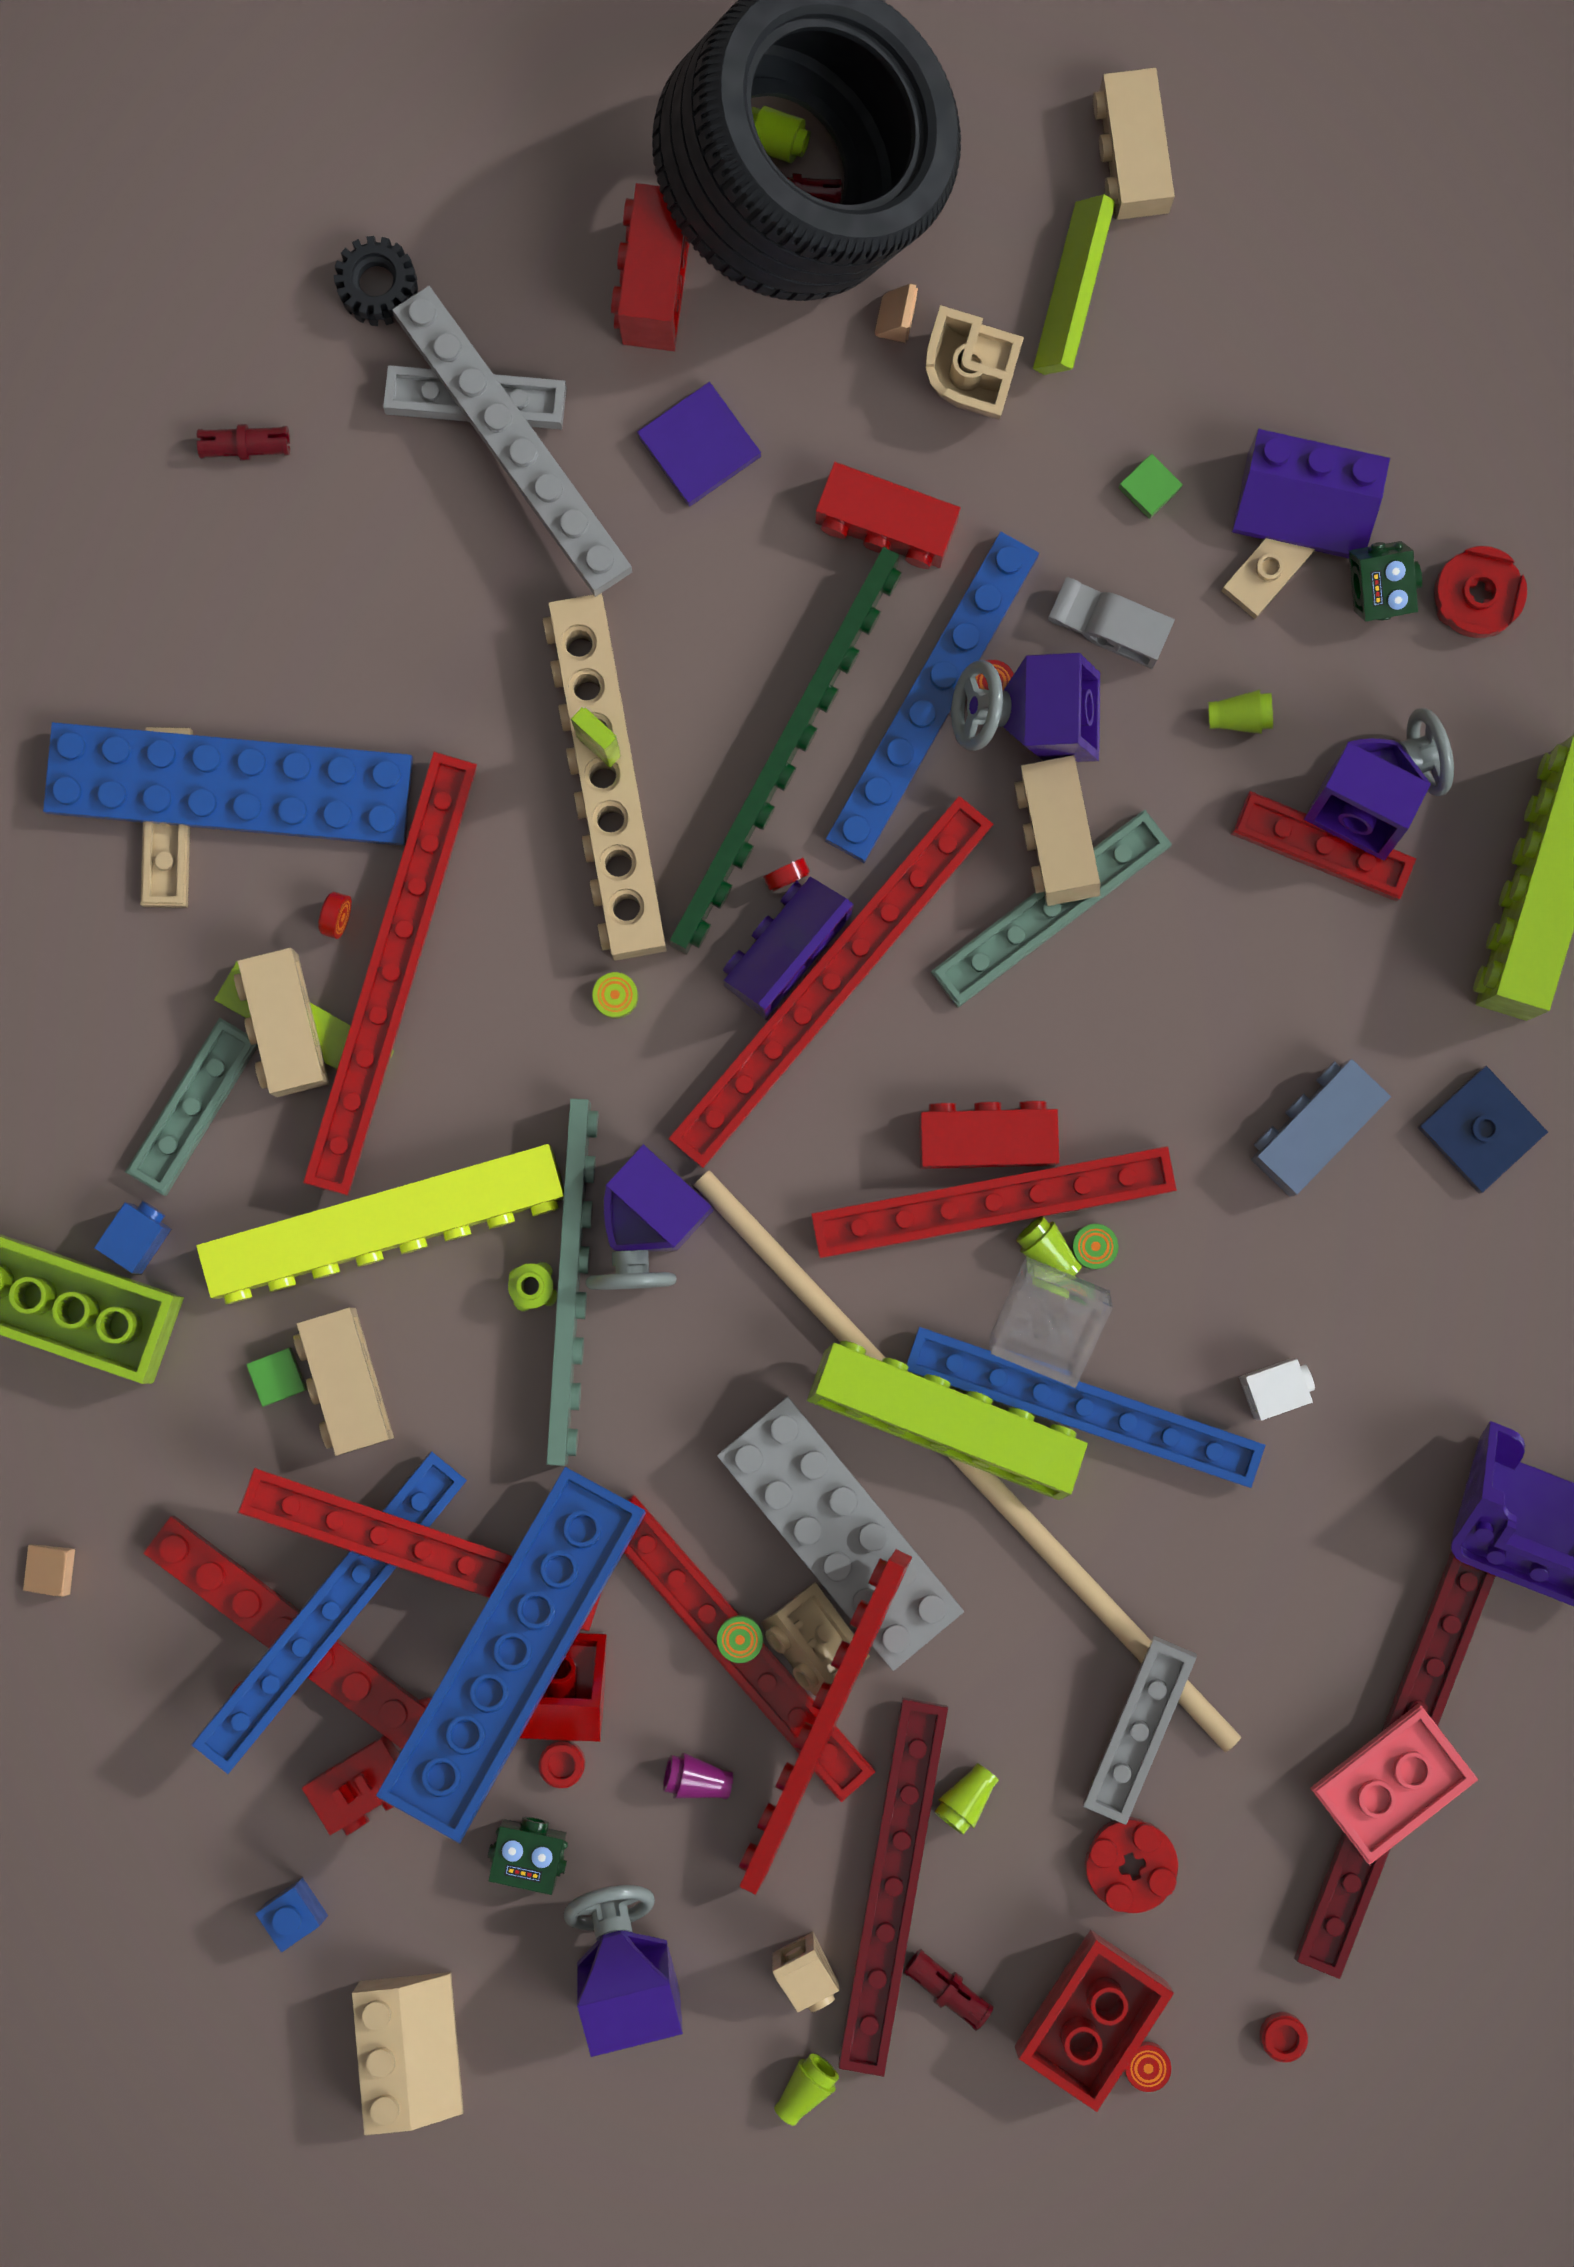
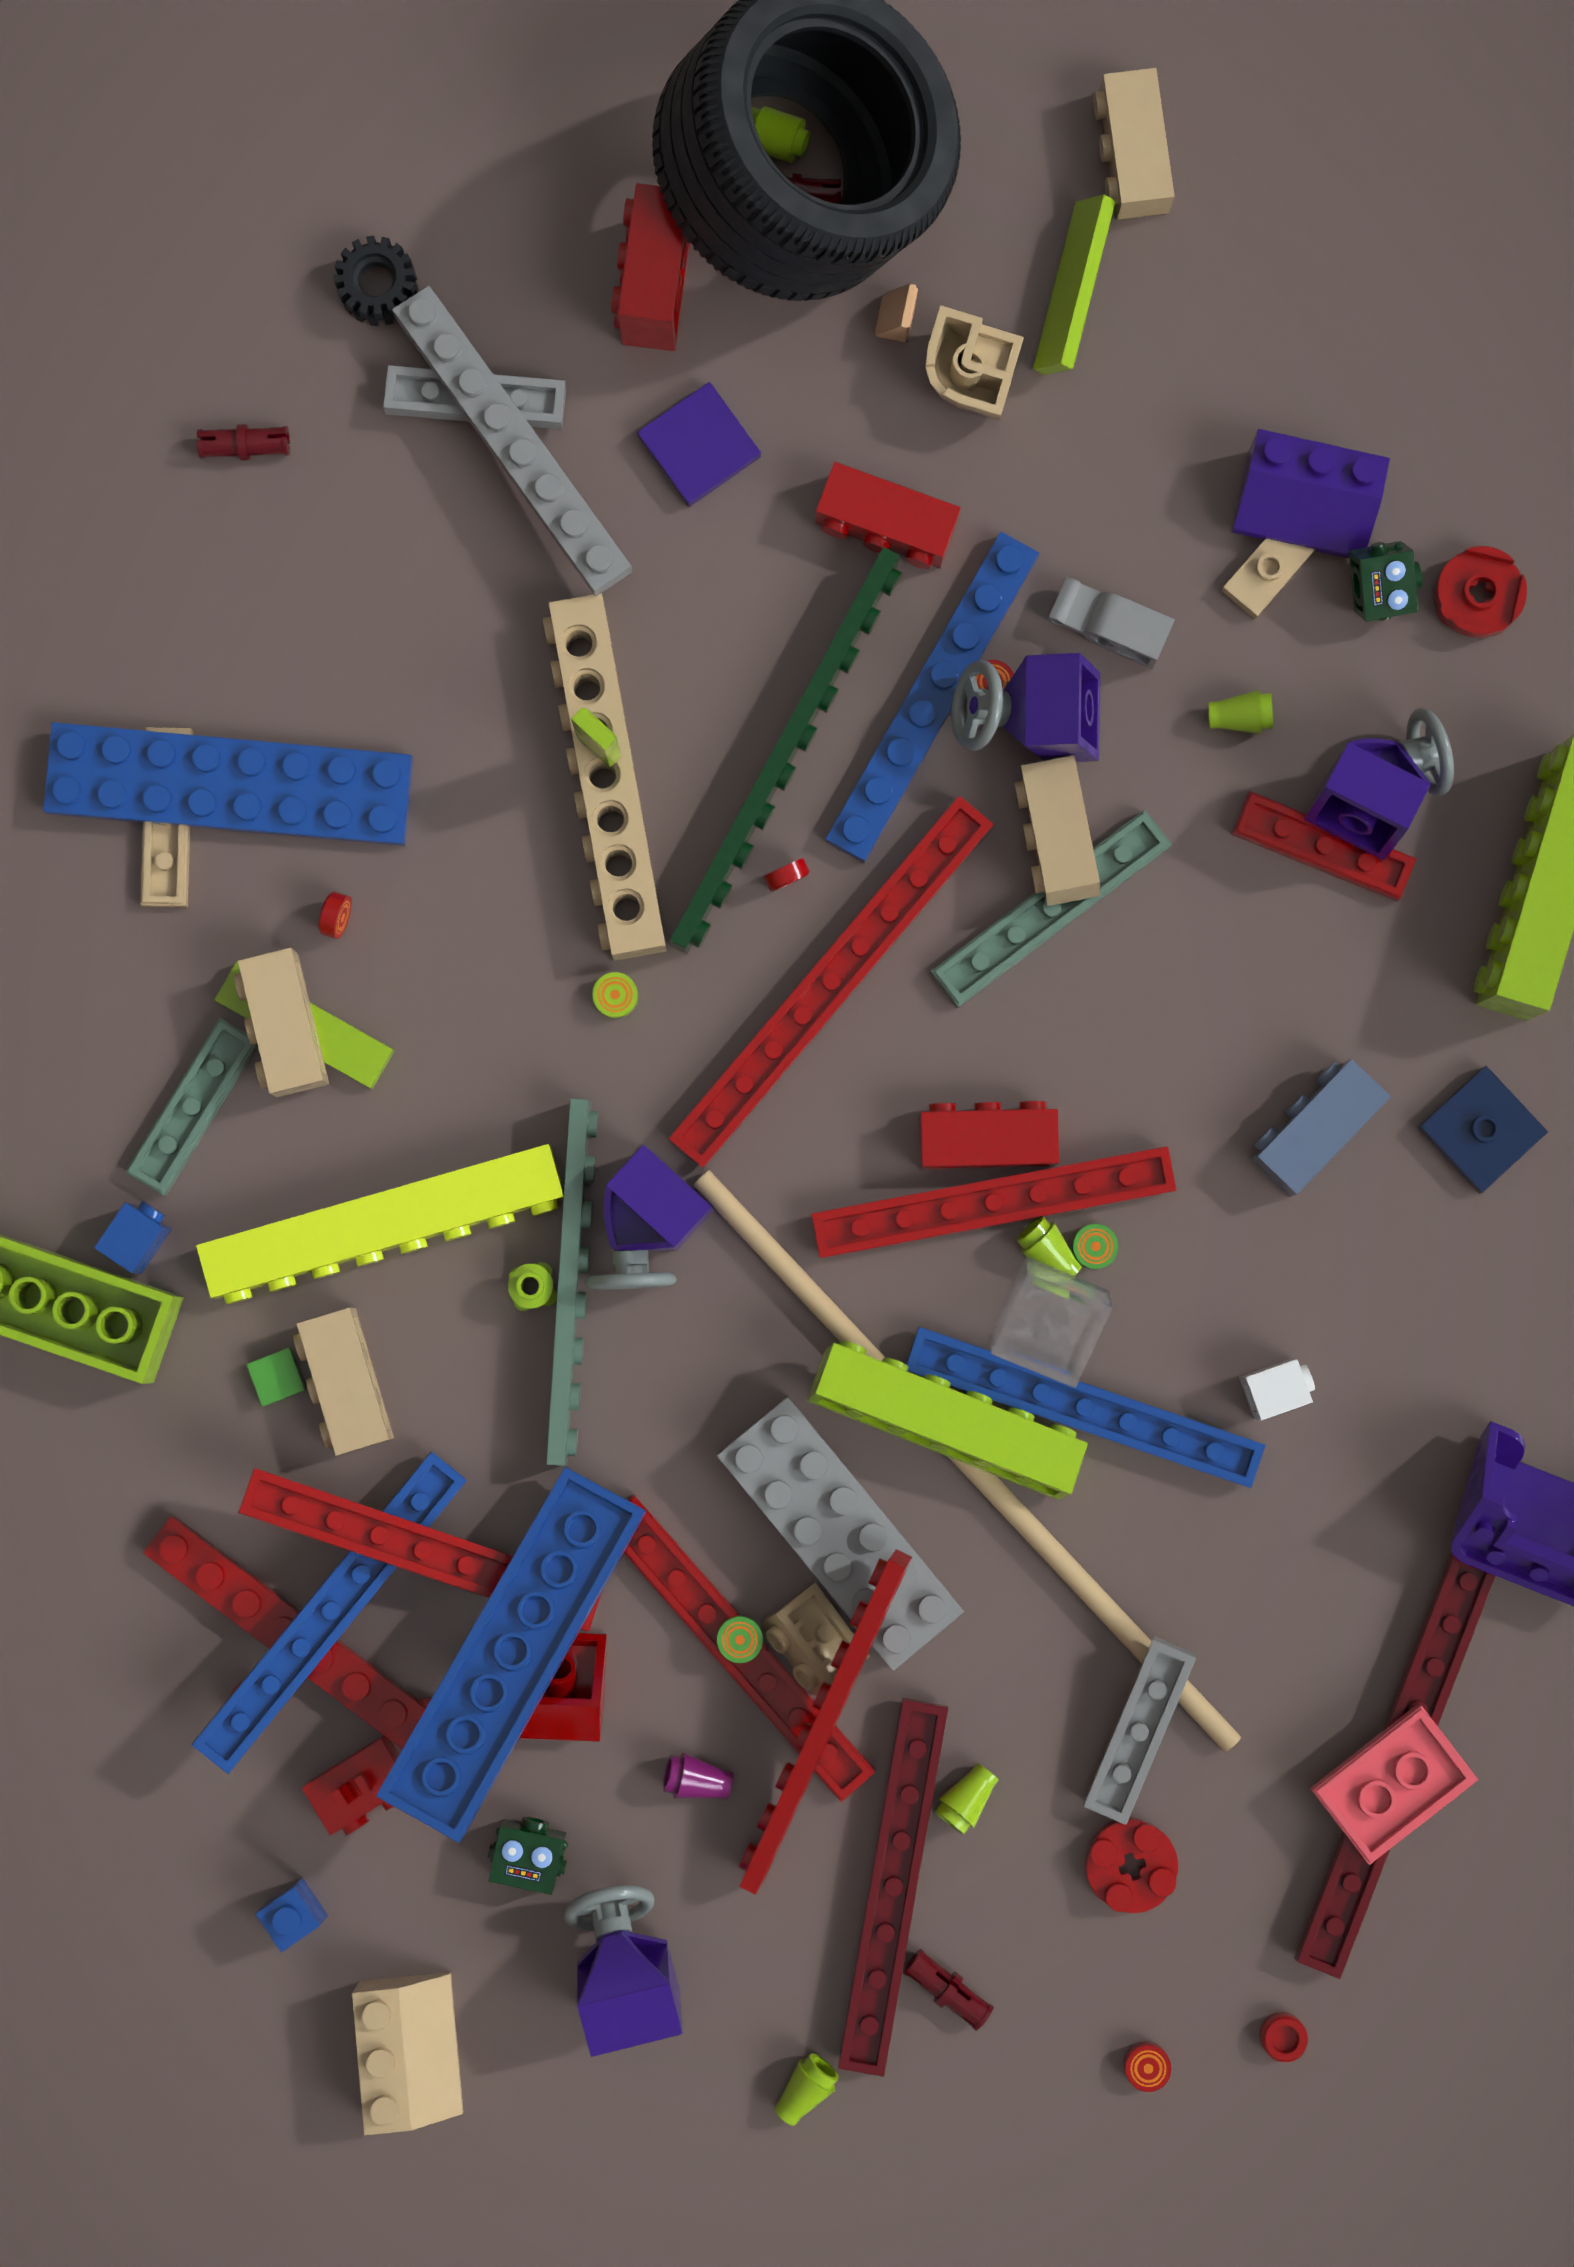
(49, 1570): light nougat slope -> none
(390, 974): red plate -> none
(562, 1764): red tile -> none
(787, 945): dark purple slope -> none
(805, 1974): tan slope -> none
(1093, 2020): red brick -> none
(1150, 486): bright green tile -> none

